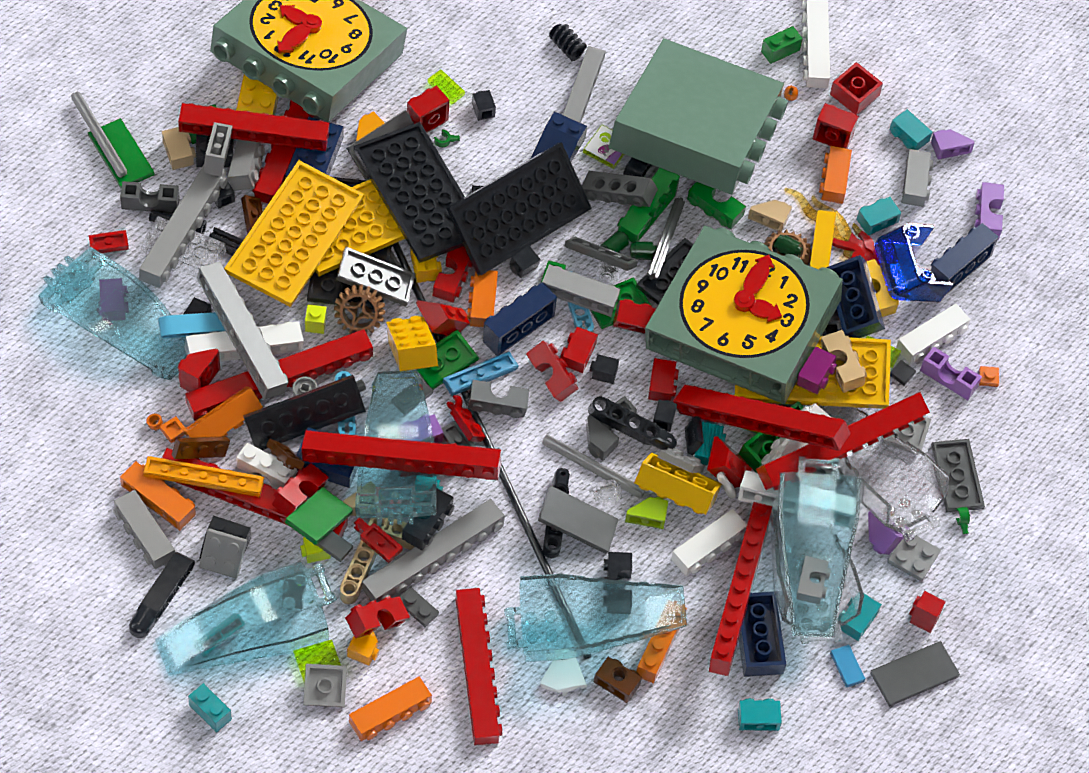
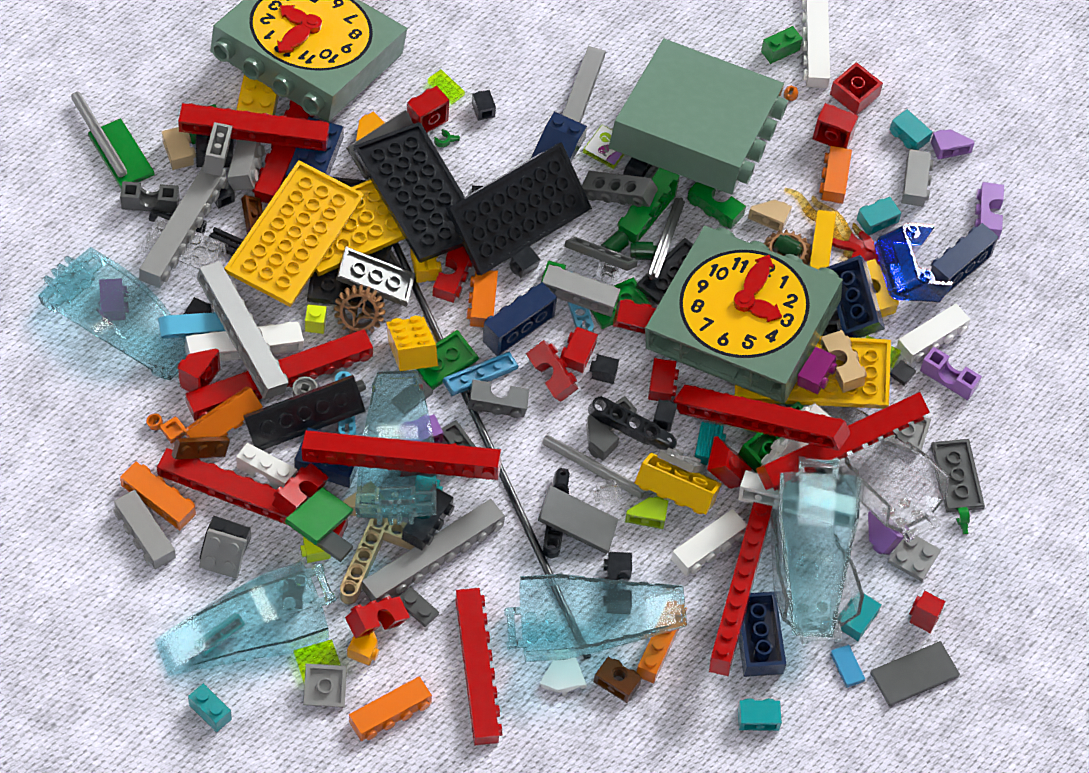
(109, 241): red plate -> none
(160, 594): black piece -> none
(203, 476): light orange tile -> none
(285, 455): reddish brown plate -> none
(378, 540): red plate -> none
(443, 318): red slope -> none
(465, 420): red plate -> none
(567, 41): black piece -> none
(694, 435): black tile -> none
(728, 487): white piece -> none
(808, 590): light grey brick -> none
(989, 375): orange plate -> none

